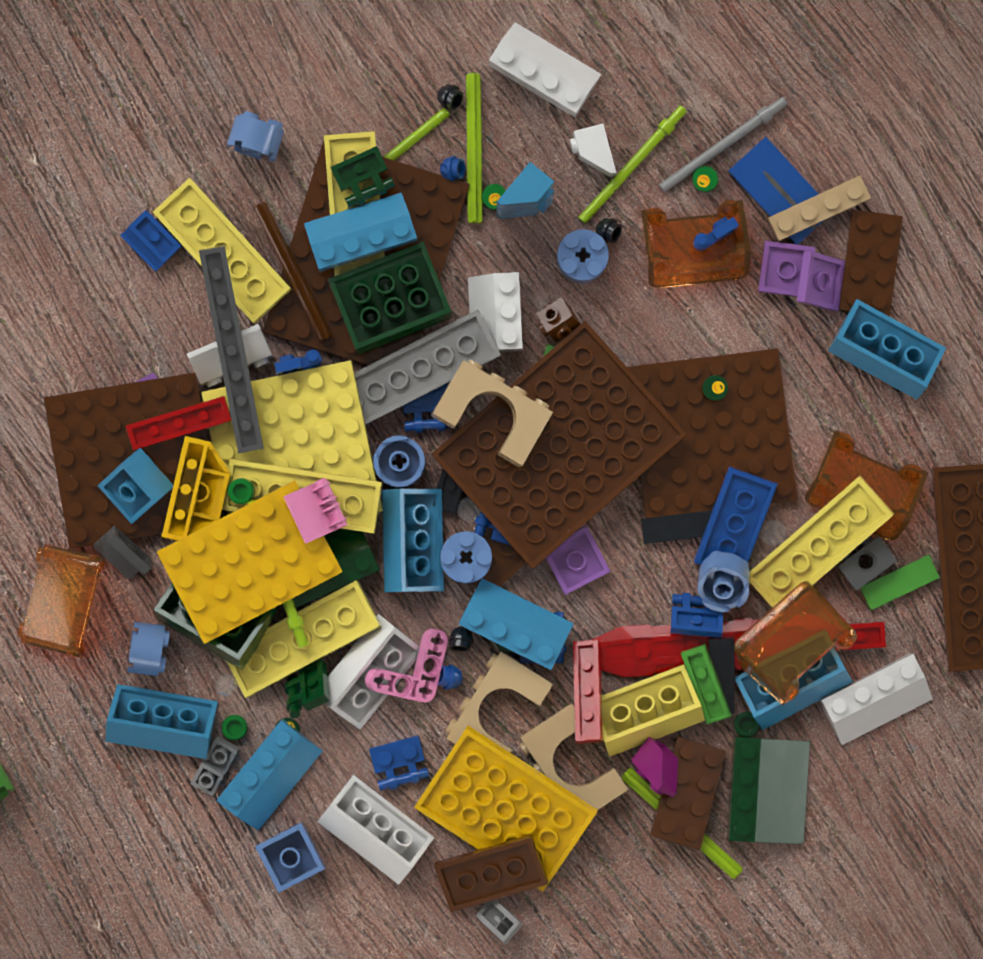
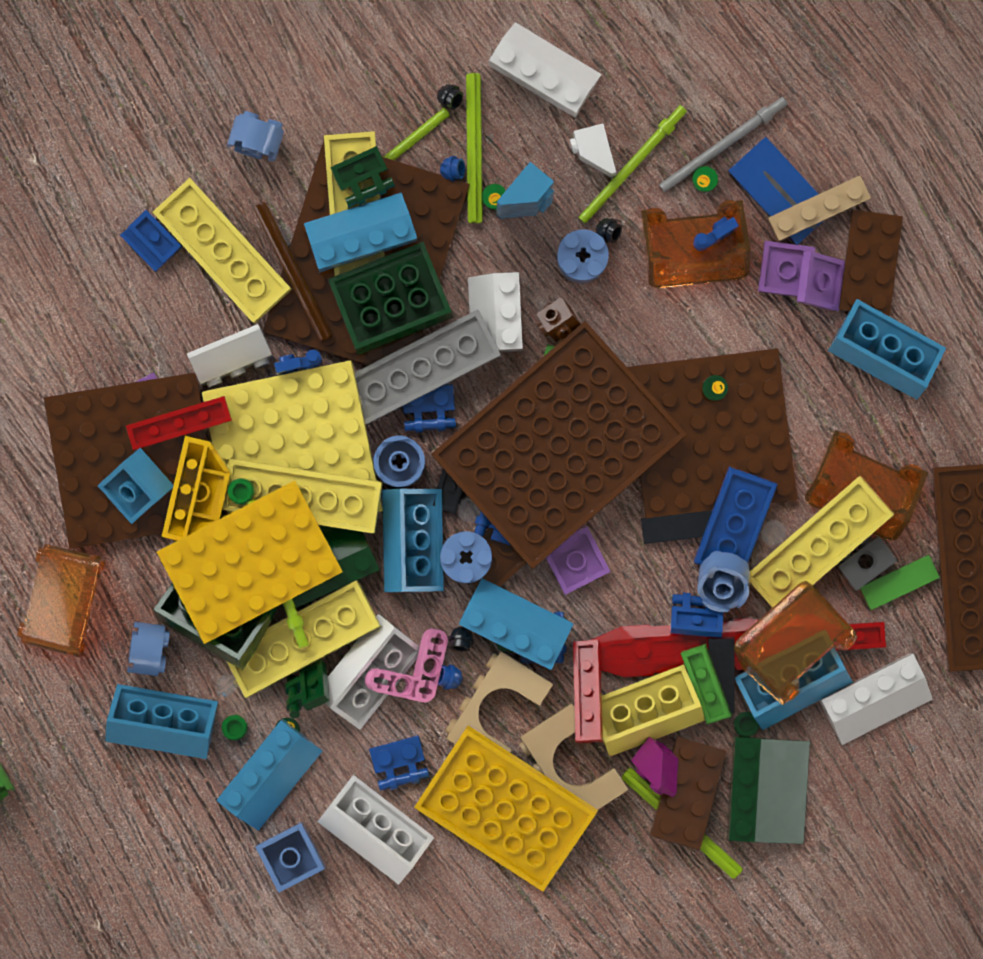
(123, 553): dark grey panel -> none
(215, 766): light grey slope -> none
(231, 349): dark grey plate -> none
(315, 510): bright pink hinge -> none
(491, 873): reddish brown plate -> none
(499, 920): light grey slope -> none
(528, 415): tan arch -> none

